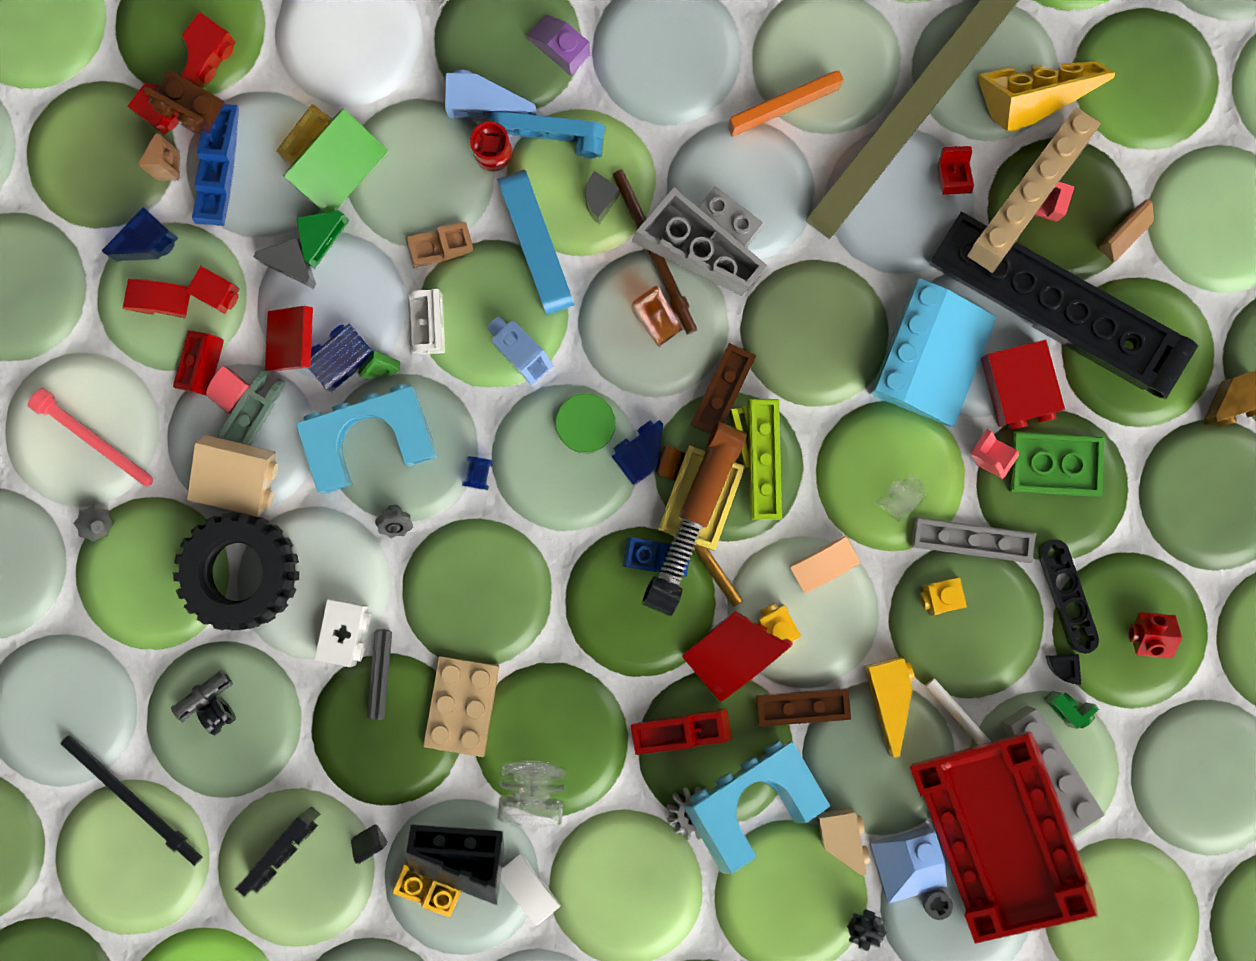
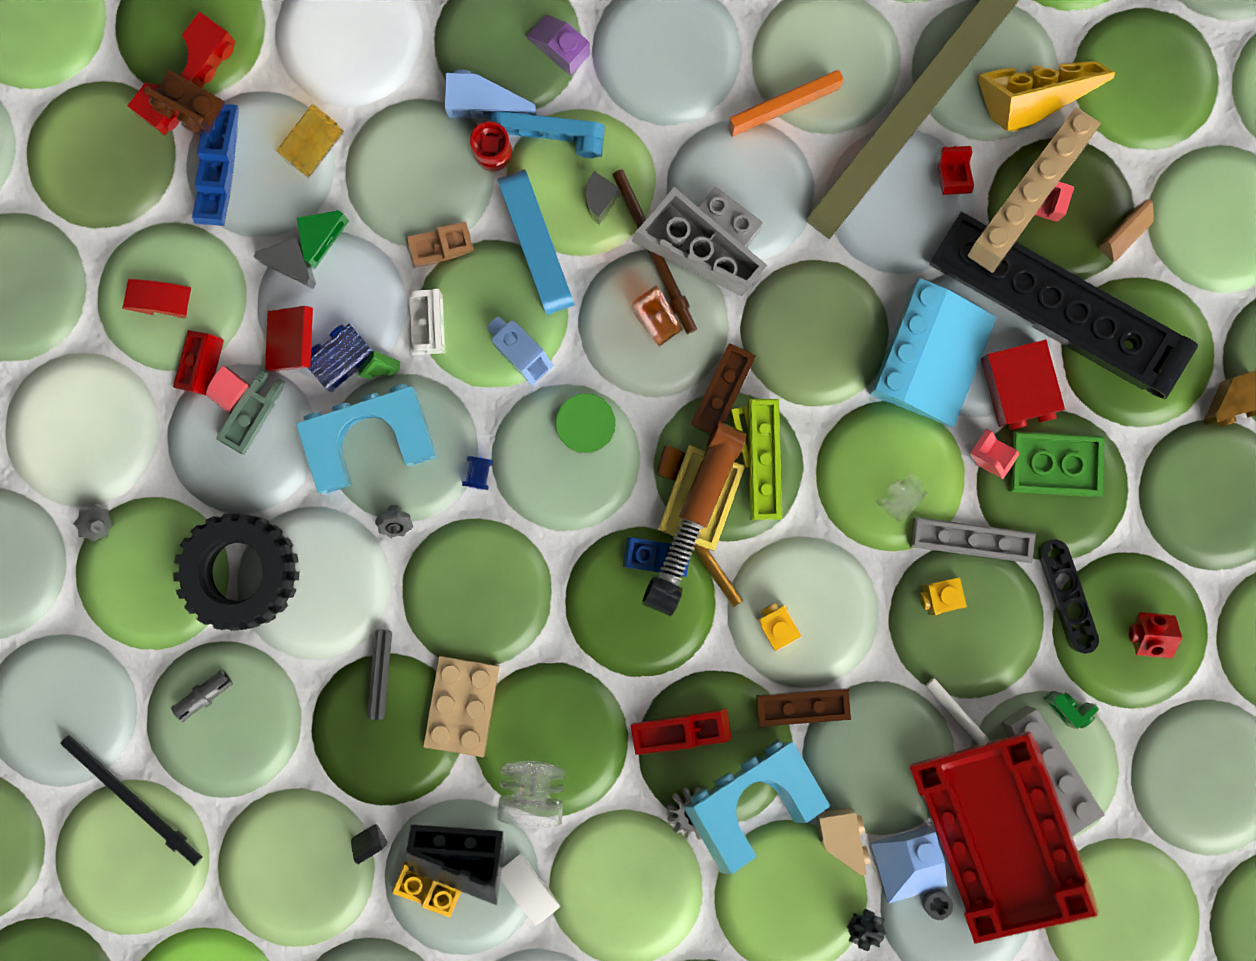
(43, 403): coral piece -> none
(141, 239): clear blue slope -> none
(161, 160): medium nougat slope -> none
(213, 290): red brick -> none
(216, 715): black wheel -> none
(232, 476): tan brick -> none
(279, 853): black plate -> none
(331, 645): white brick -> none
(335, 162): bright green tile -> none
(641, 455): clear blue slope -> none
(734, 654): red slope -> none
(825, 564): light nougat slope -> none
(891, 694): yellow slope -> none
(1065, 667): black tile -> none

